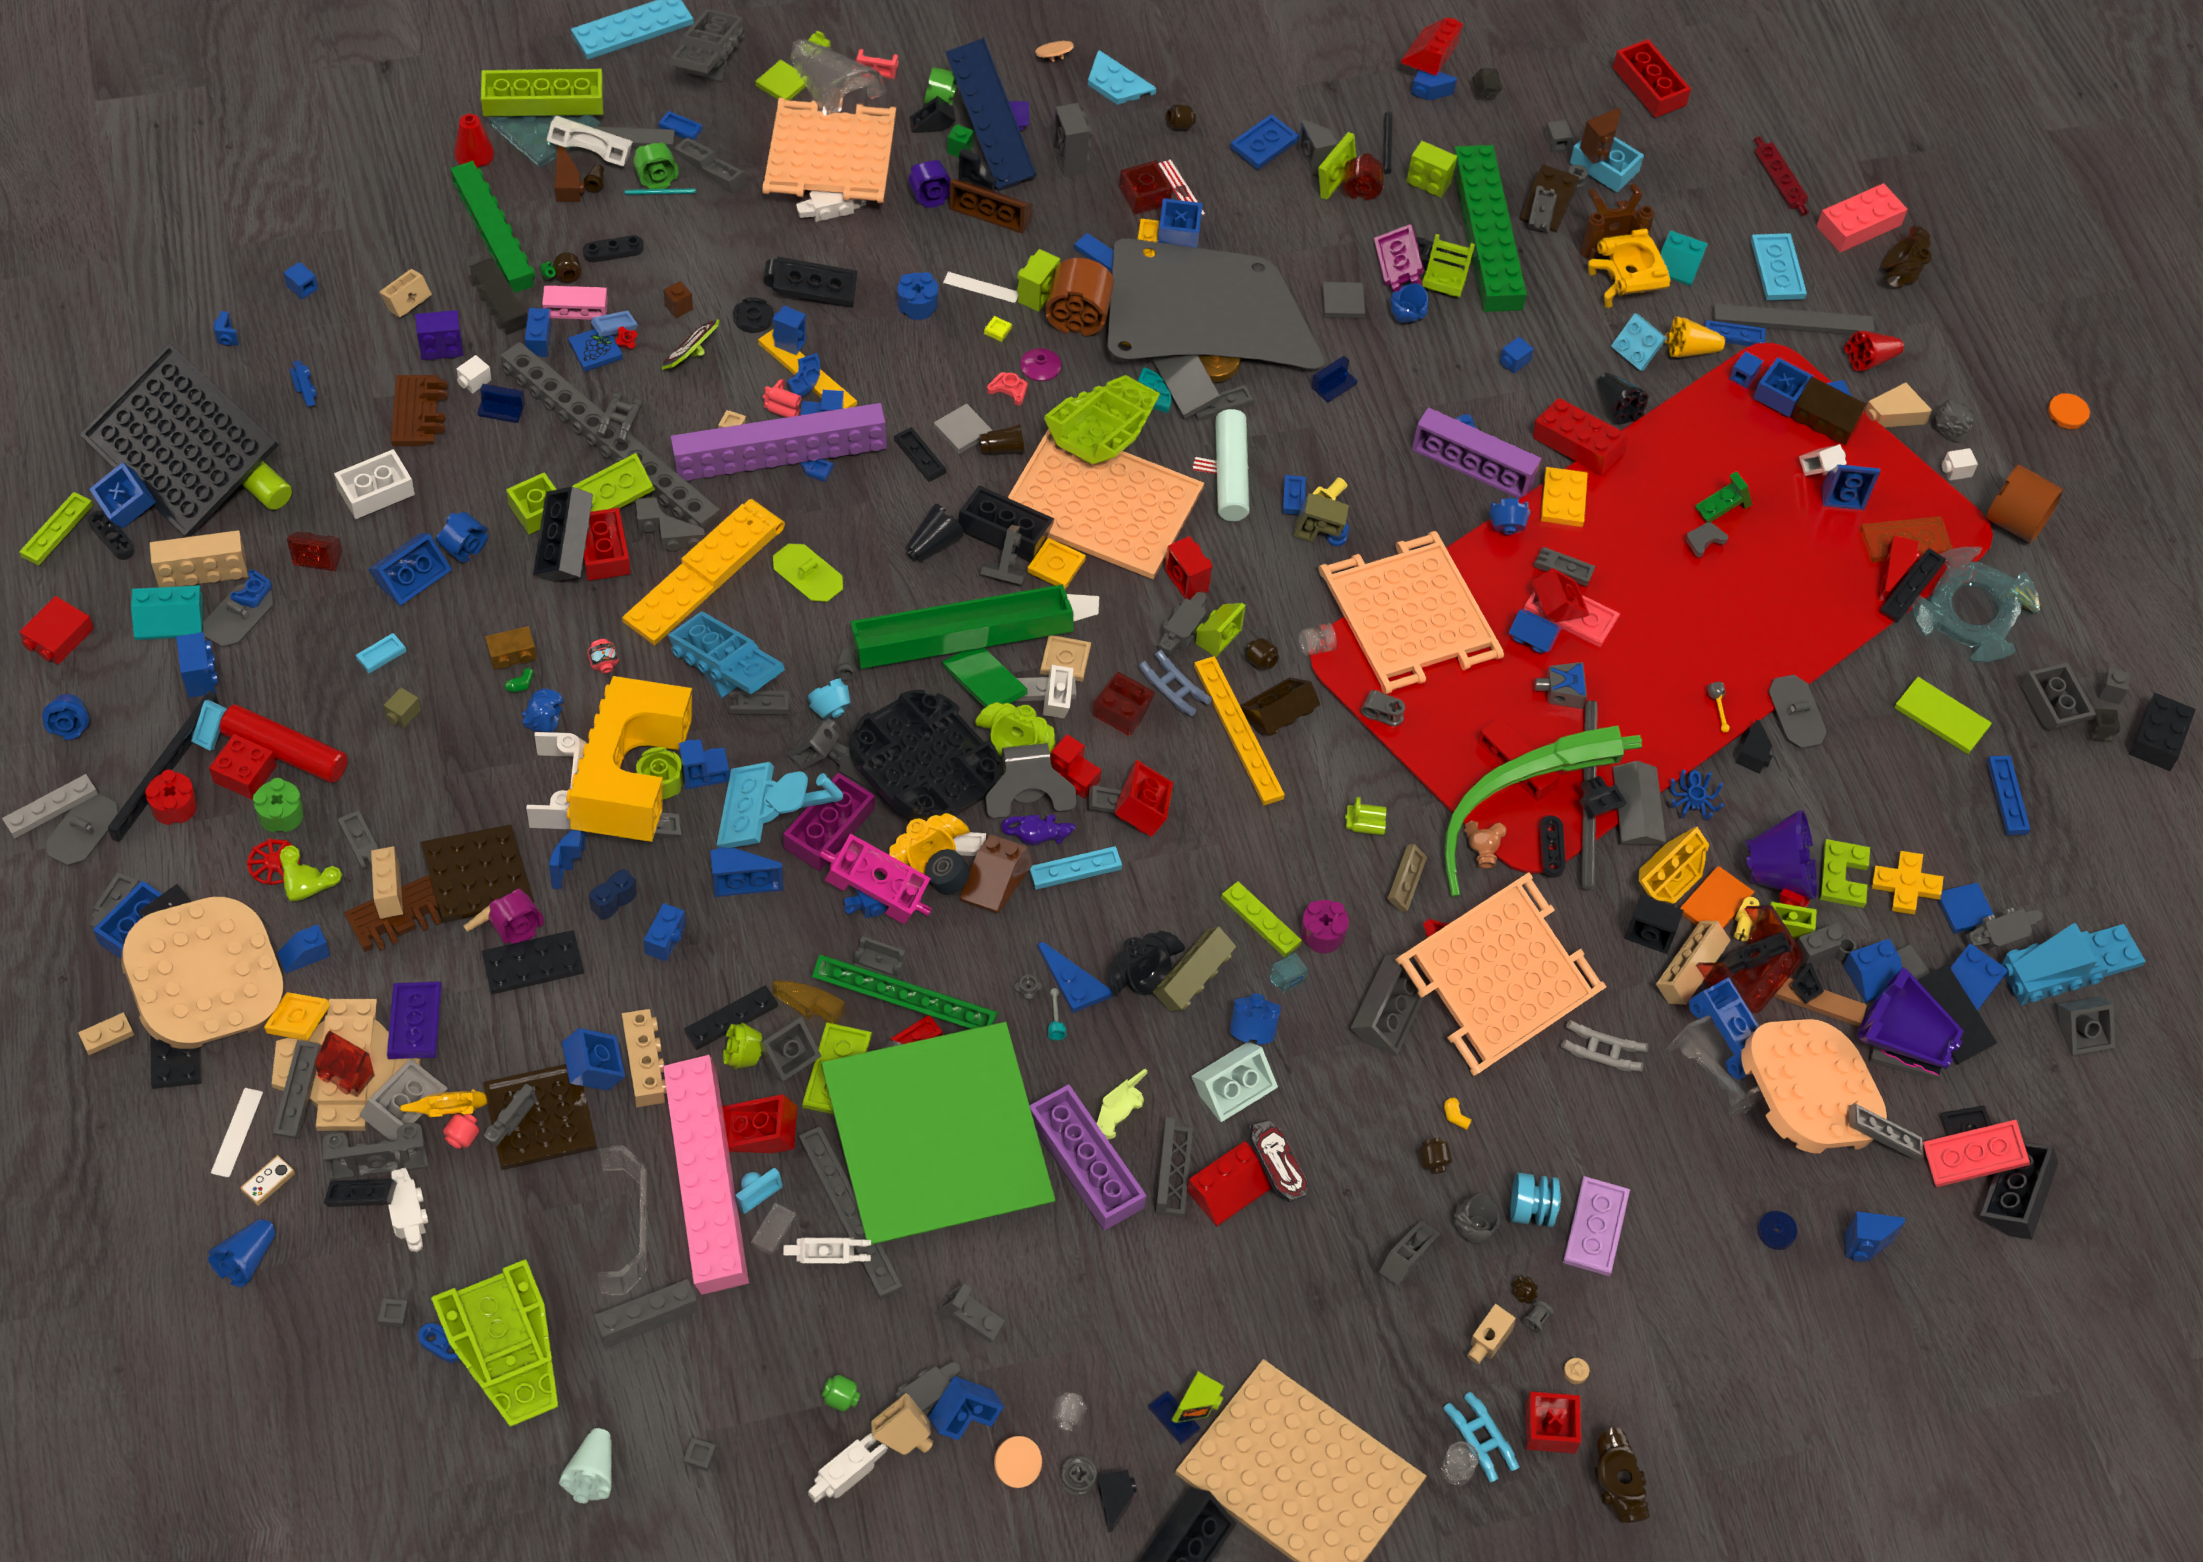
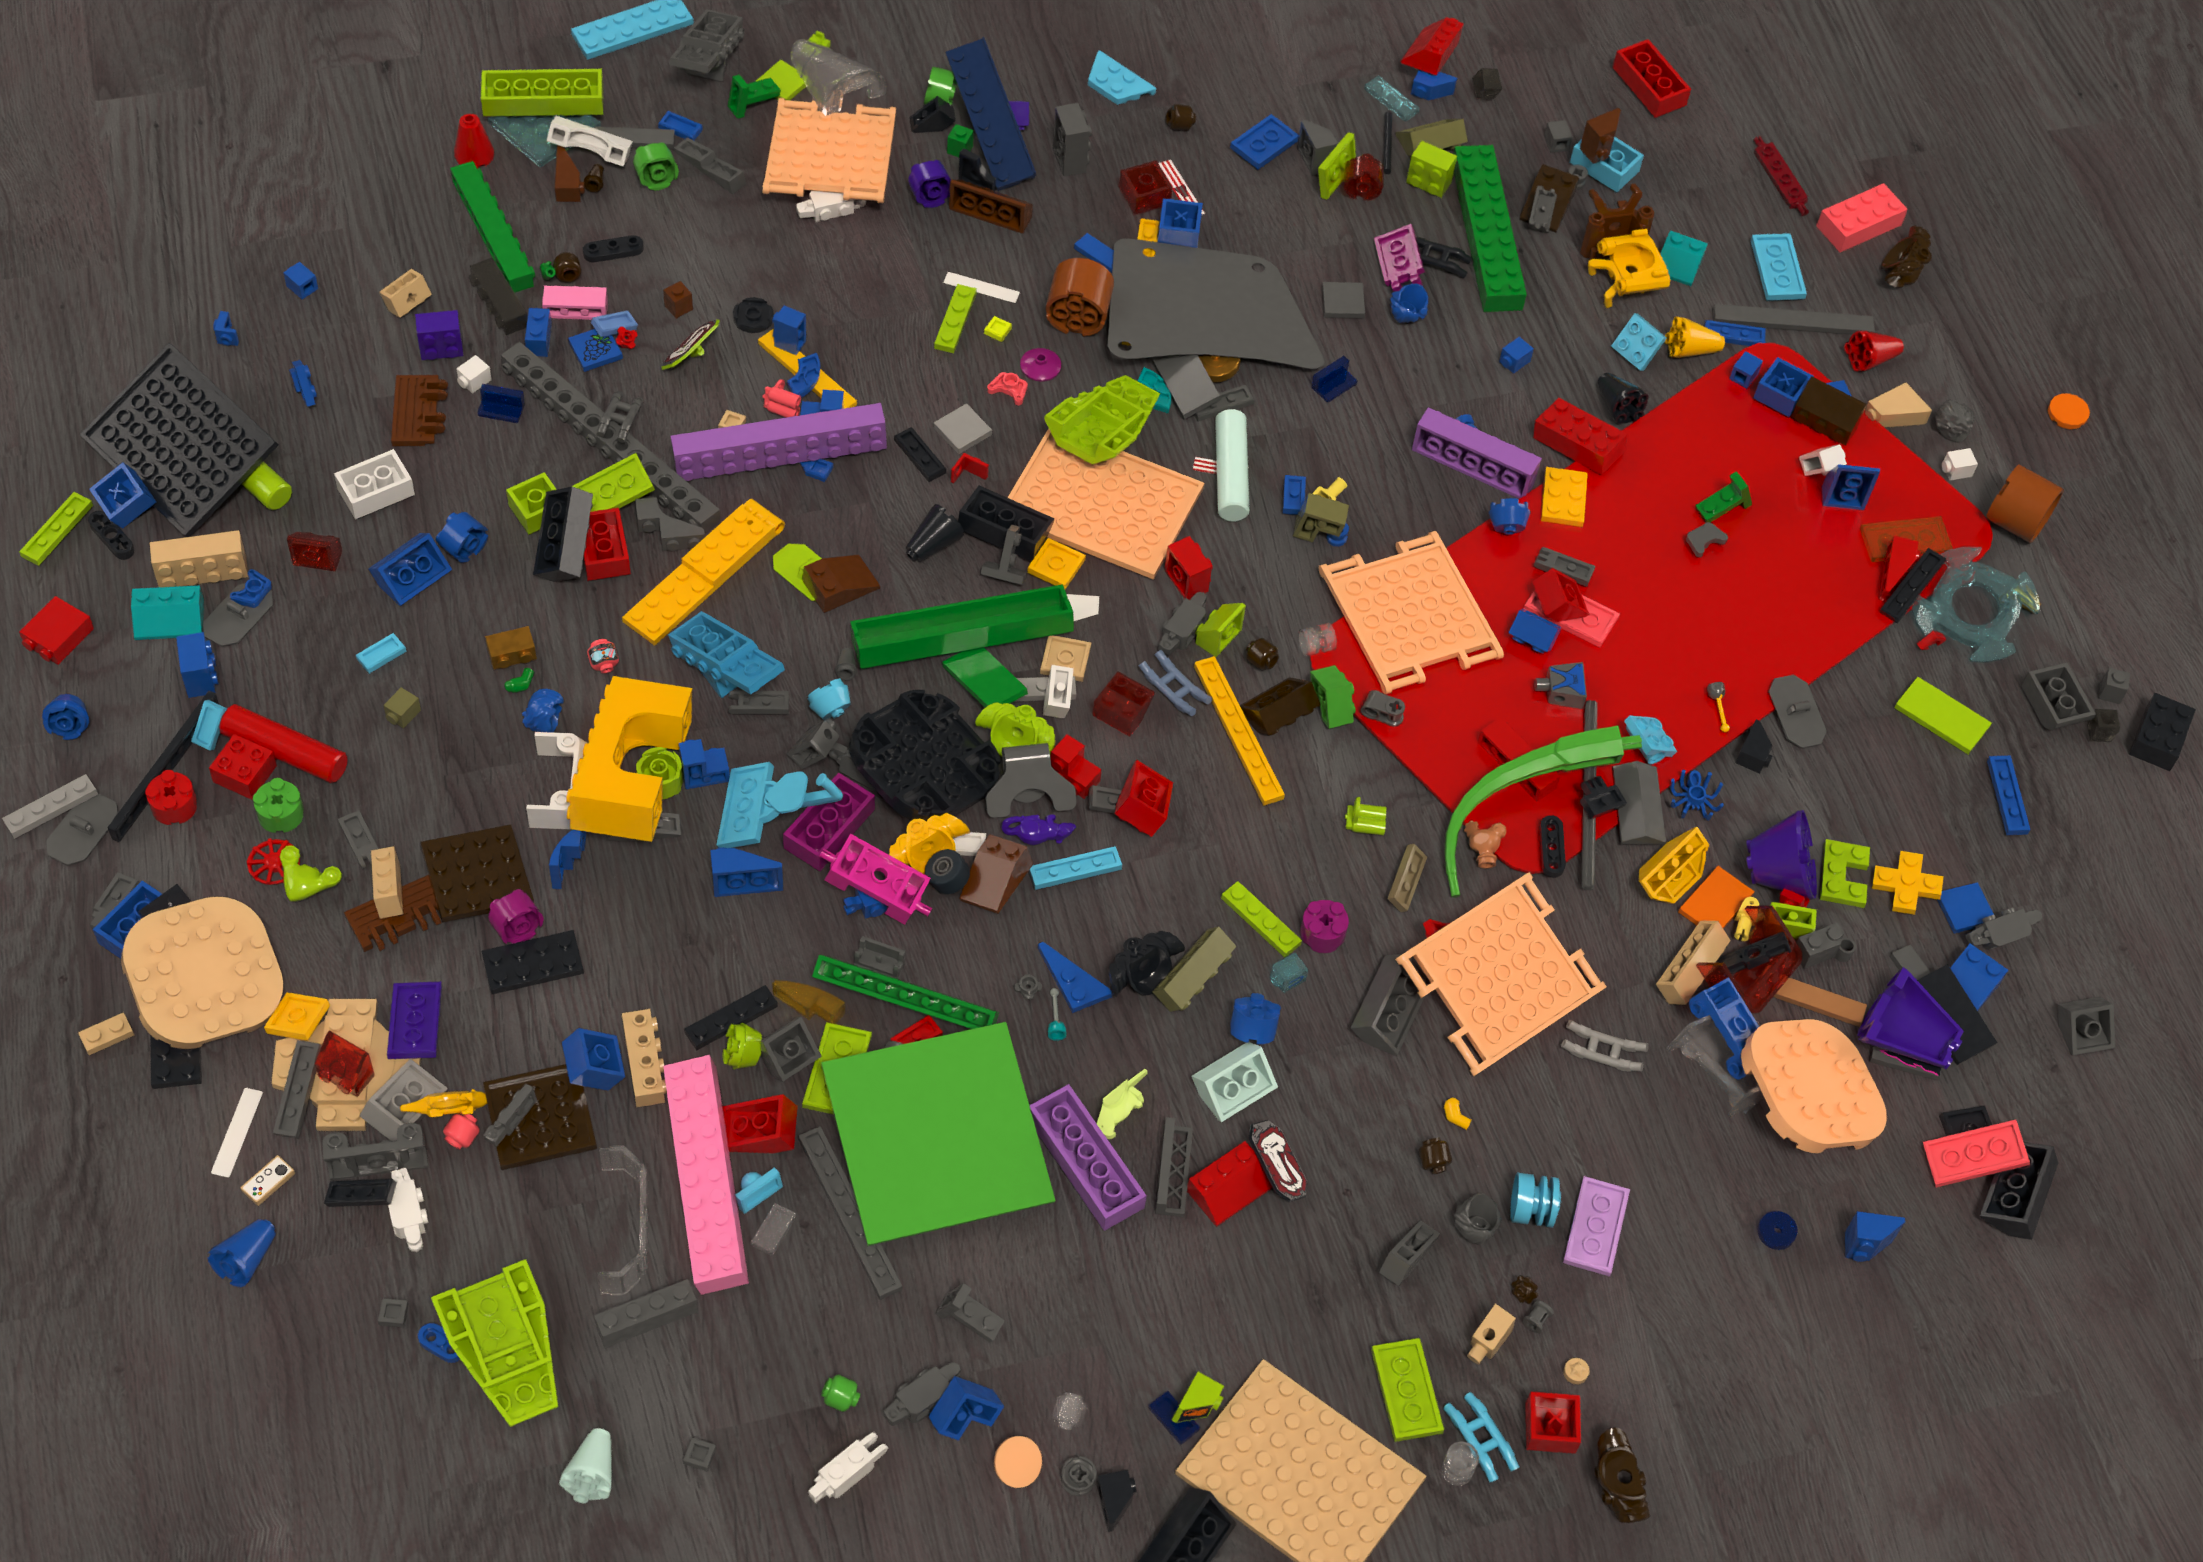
(303, 949): blue slope -> none
(478, 919): tan animal -> none
(616, 892): dark blue brick -> none
(660, 191): teal axle -> none
(665, 932): blue brick -> none
(744, 94): none -> green bracket
(778, 274): black hinge -> none
(827, 1250): white hinge -> none
(838, 580): none -> reddish brown slope
(885, 67): coral hinge -> none
(903, 1427): tan torso -> none
(917, 295): blue brick -> none
(955, 318): none -> lime plate
(970, 464): none -> red bracket
(1003, 441): dark brown plant -> none
(1036, 279): lime brick -> none
(1053, 49): light nougat piece -> none
(1334, 695): none -> bright green brick
(1392, 98): none -> clear light blue tile
(1407, 1390): none -> lime plate
(1439, 134): none -> olive slope
(1447, 277): lime plate -> none
(1653, 924): black brick -> none
(1654, 740): none -> medium azure plate
(1807, 984): black piece -> none
(1873, 968): blue slope -> none
(1885, 1131): dark grey tile -> none
(1930, 639): none -> red tile
(2070, 962): dark azure wedge -> none

